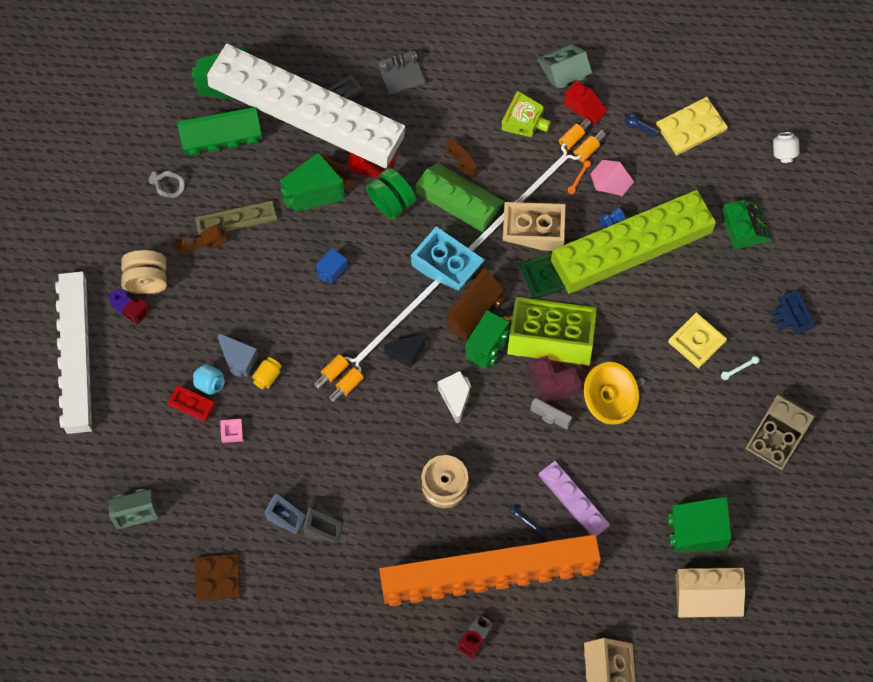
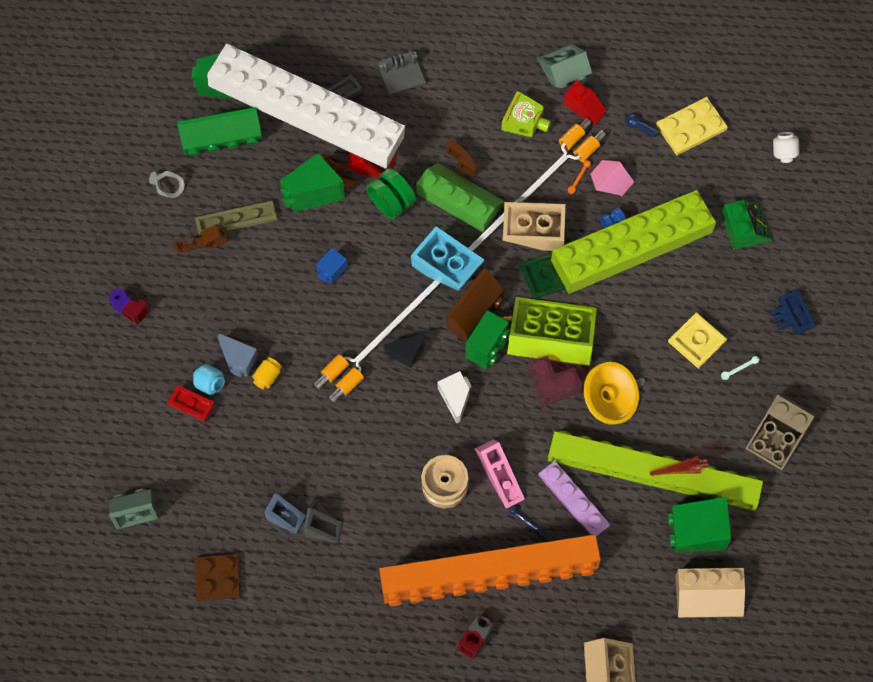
(74, 353): white brick -> none
(143, 272): tan wheel -> none
(231, 430): bright pink plate -> none
(499, 473): none -> bright pink slope
(551, 414): light grey plate -> none
(636, 466): none -> lime brick
(690, 466): none -> clear red piece

